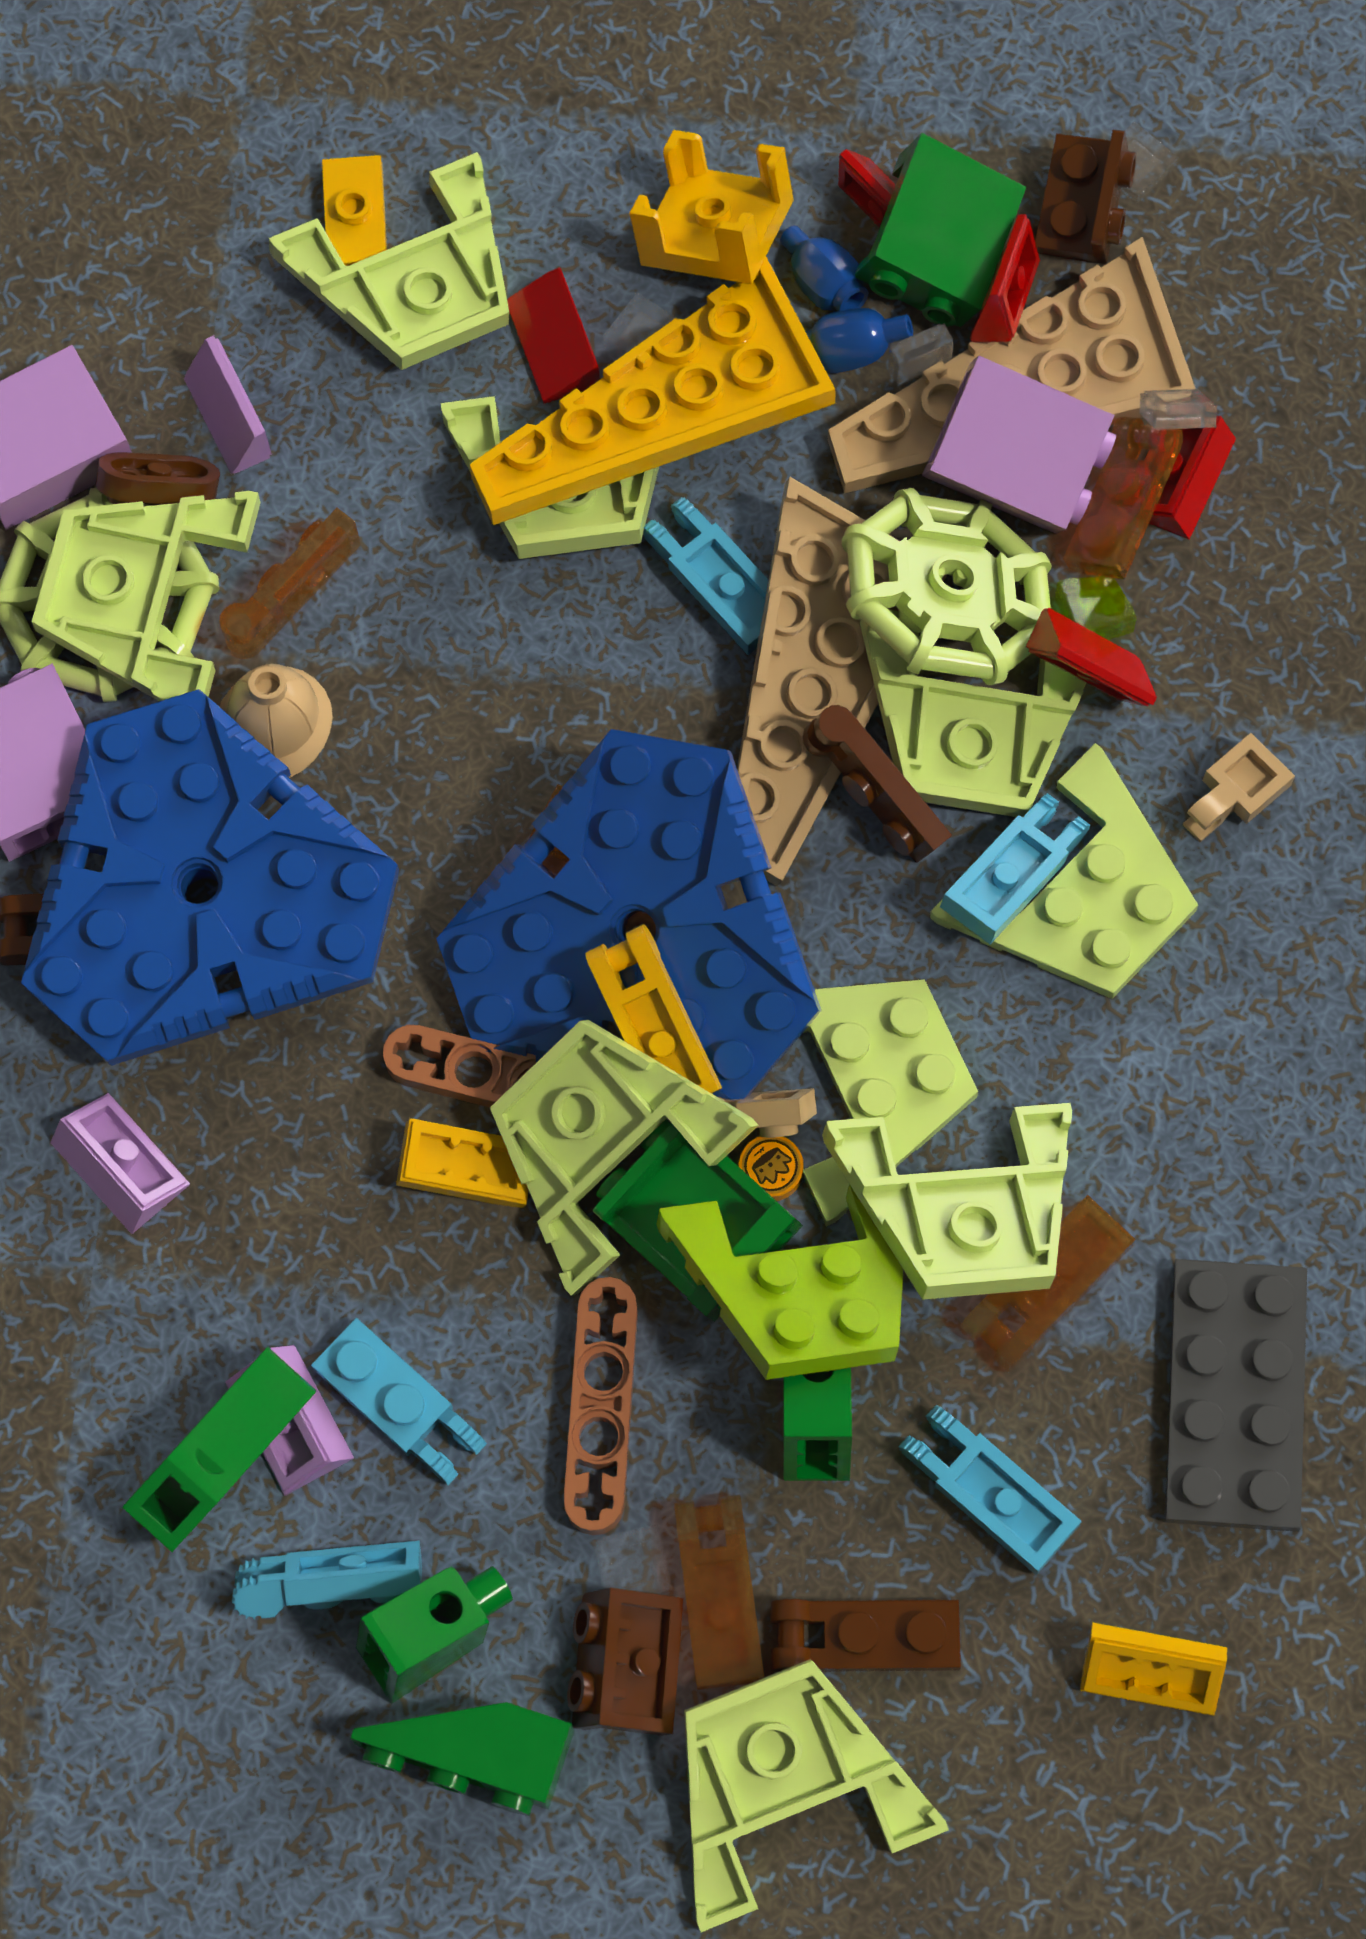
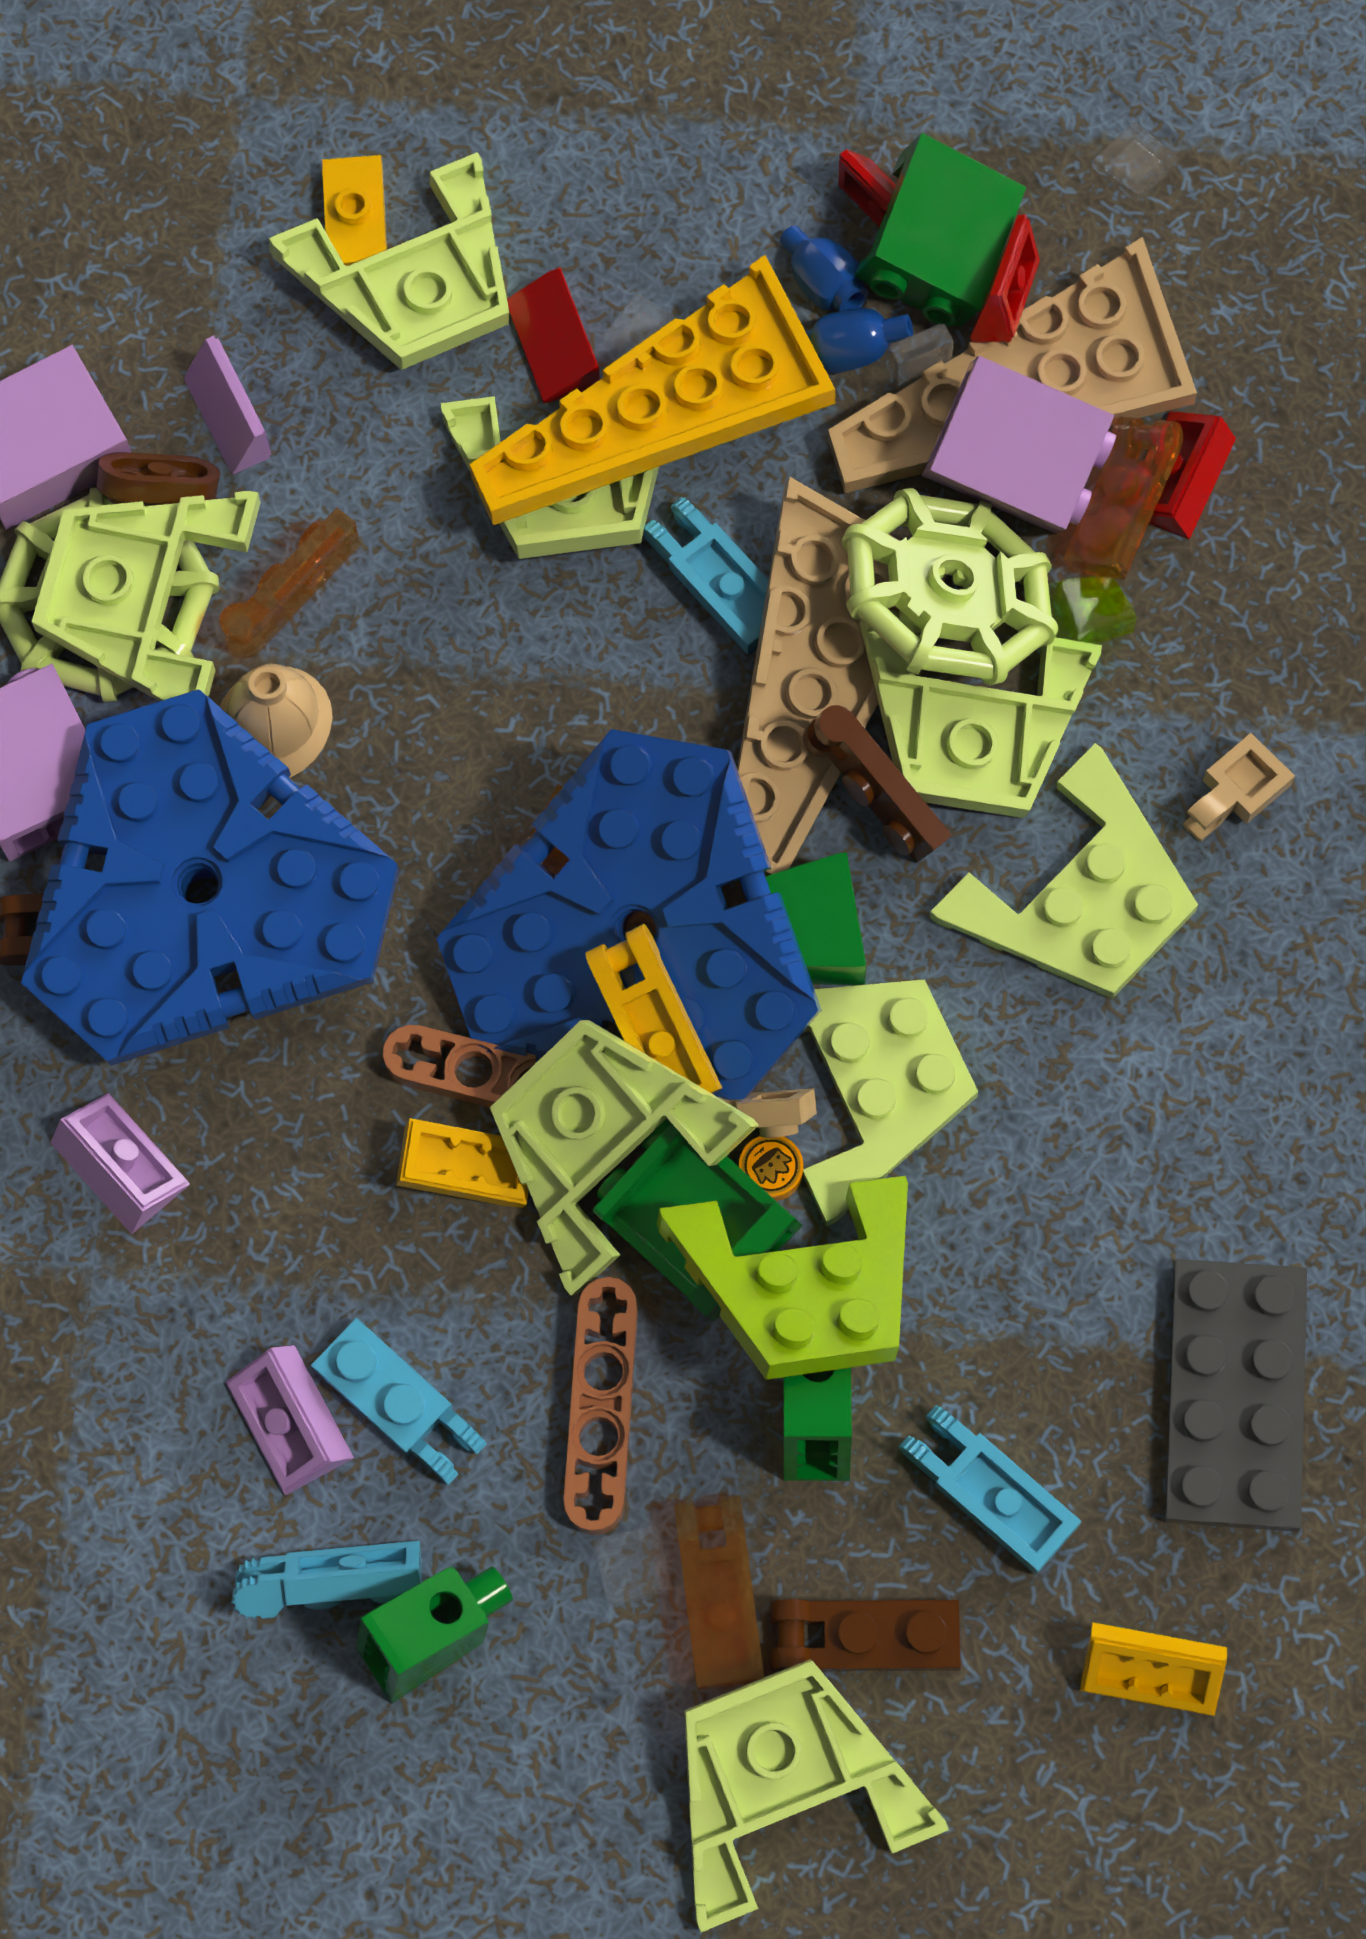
(219, 1449): green slope -> none
(486, 1746): green slope -> none
(626, 1661): reddish brown bracket -> none
(712, 218): yellow panel -> none
(824, 919): none -> green torso
(970, 1226): yellowish green wing -> none
(1012, 871): medium azure hinge -> none
(1083, 197): reddish brown bracket -> none
(1086, 1251): clear orange plate -> none
(1091, 658): red slope -> none
(1177, 409): clear tile -> none

